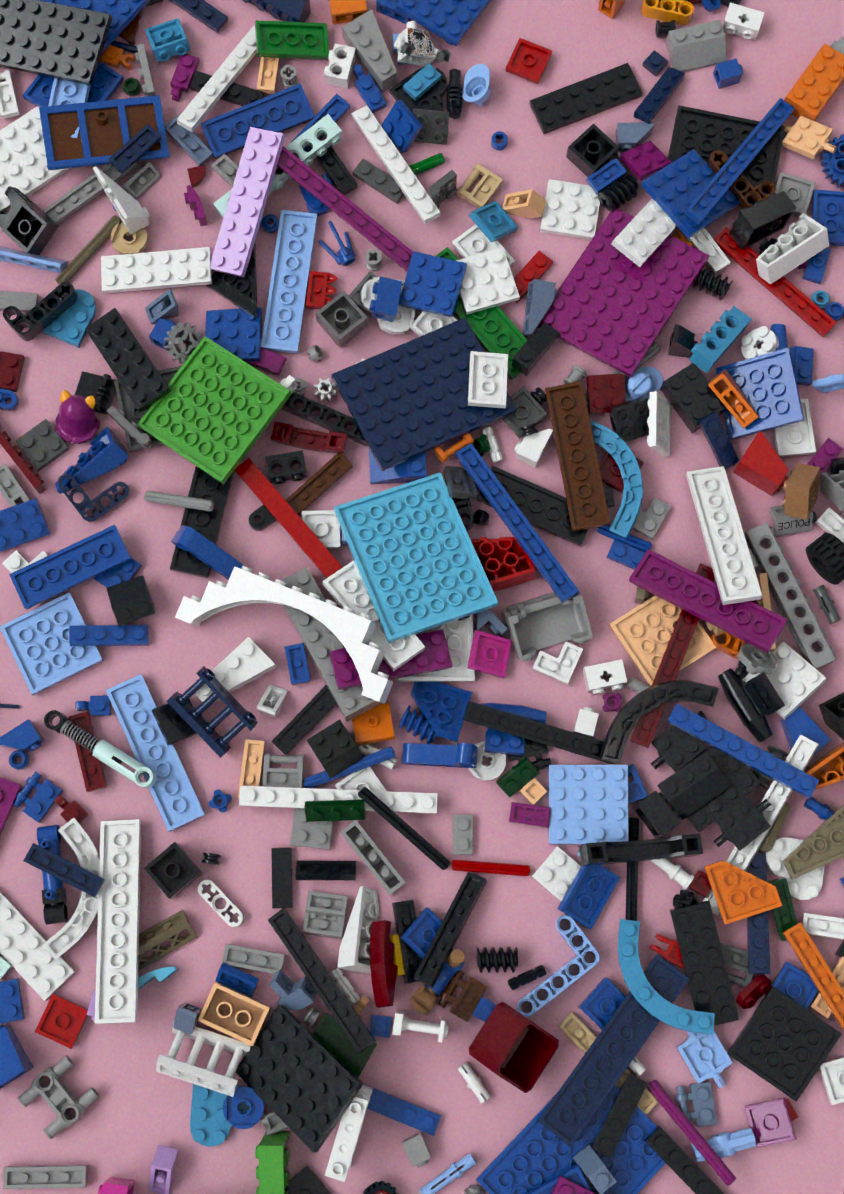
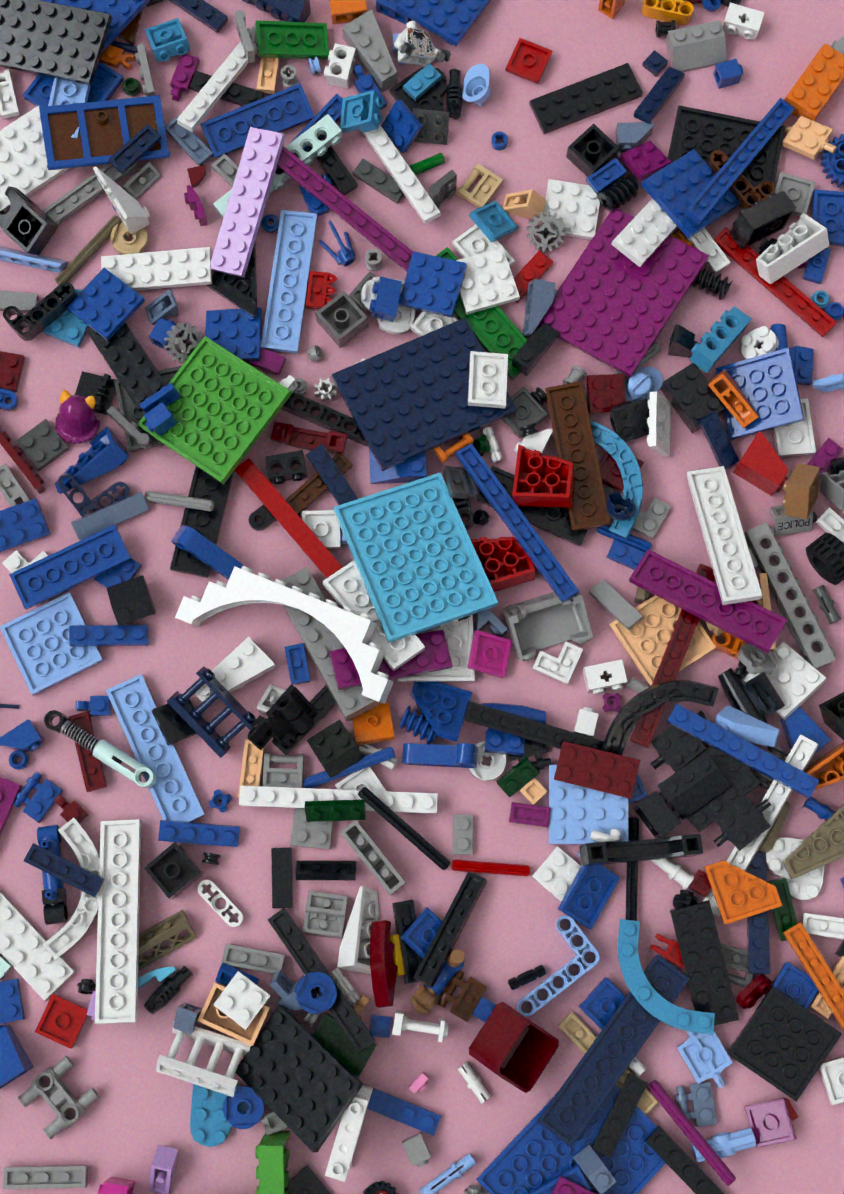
(86, 986): none -> black plate
(106, 304): none -> blue plate
(110, 515): none -> sand blue tile
(160, 419): none -> blue brick
(166, 394): none -> blue plate
(167, 990): none -> black hinge
(198, 833): none -> blue plate
(242, 1000): none -> white plate
(245, 36): none -> light grey plate
(285, 719): none -> black plate
(314, 65): none -> light blue bush
(319, 1003): none -> blue plate
(331, 475): none -> dark blue plate
(361, 112): none -> dark azure plate
(419, 1083): none -> bright pink plate
(497, 959): black piece -> none
(539, 230): none -> light grey gear
(542, 480): none -> red wedge
(597, 769): none -> dark red plate
(603, 837): none -> white arm
(615, 604): none -> light grey tile
(618, 507): none -> dark blue hair
(747, 727): none -> light blue slope

